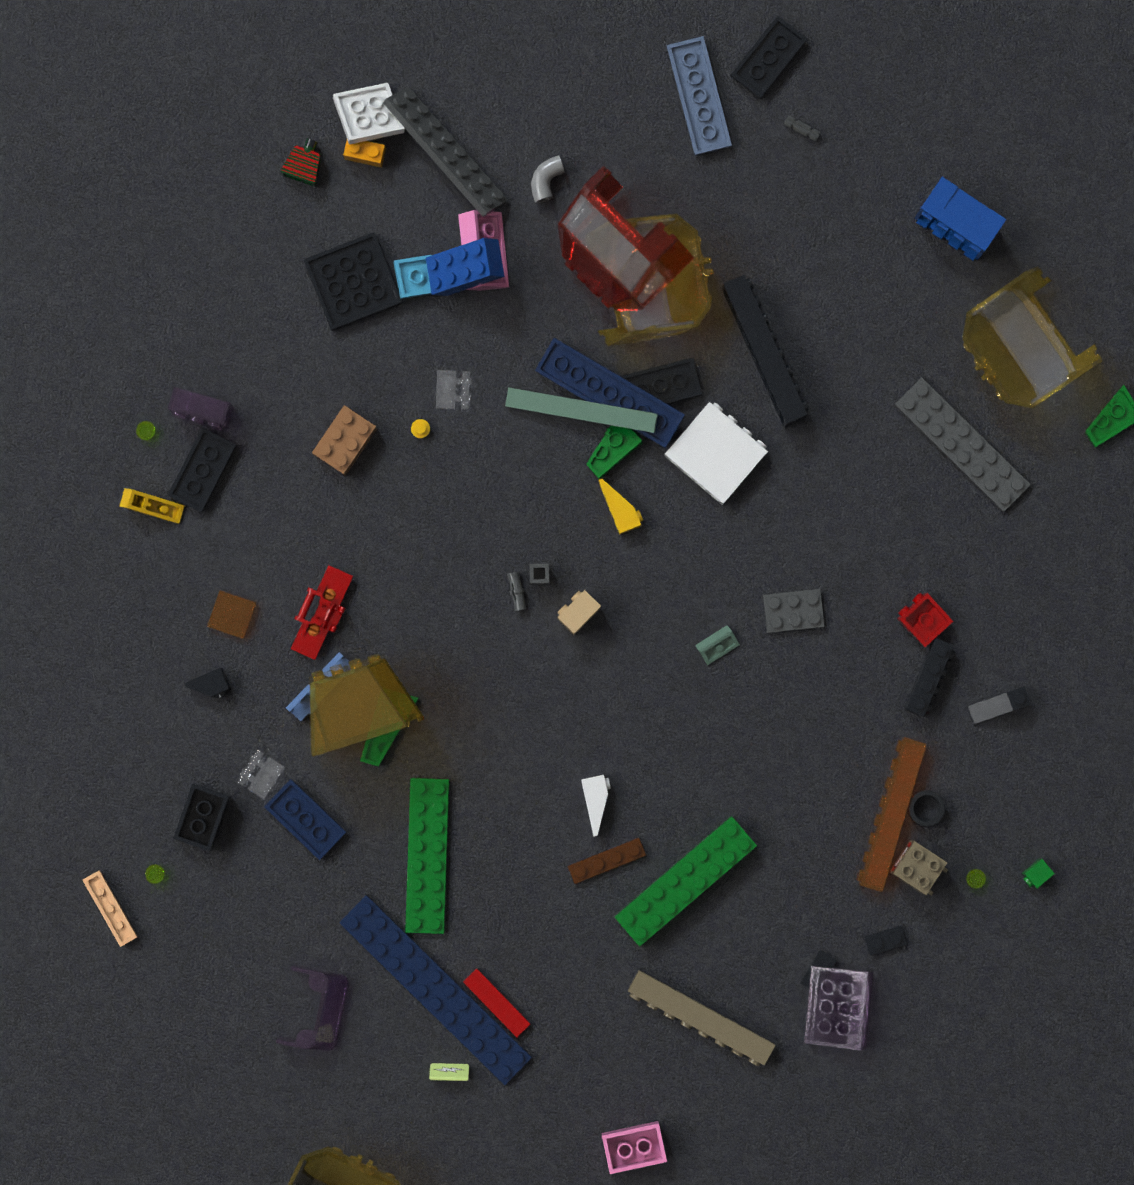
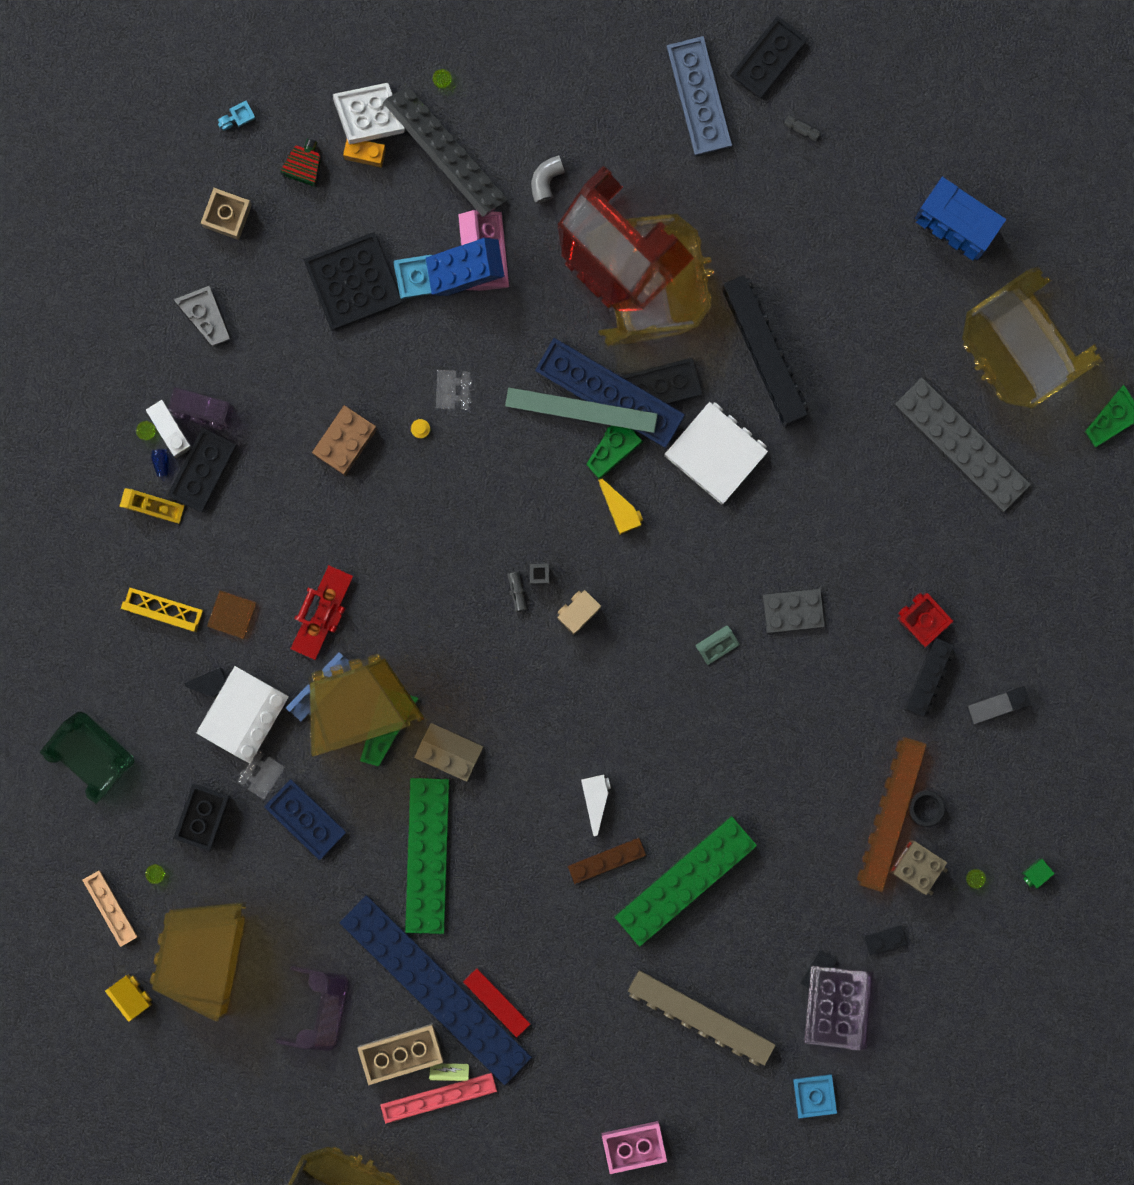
(89, 754): none -> clear green windscreen
(129, 997): none -> yellow slope
(159, 616): none -> yellow fence
(160, 461): none -> clear blue cone
(168, 429): none -> white slope
(199, 956): none -> clear yellow windscreen
(205, 315): none -> light grey wing
(226, 213): none -> tan brick
(240, 114): none -> medium azure plate
(242, 714): none -> white slope
(400, 1054): none -> tan brick
(438, 1098): none -> coral tile
(442, 78): none -> clear neon green plate
(448, 752): none -> dark tan slope
(814, 1096): none -> dark azure plate

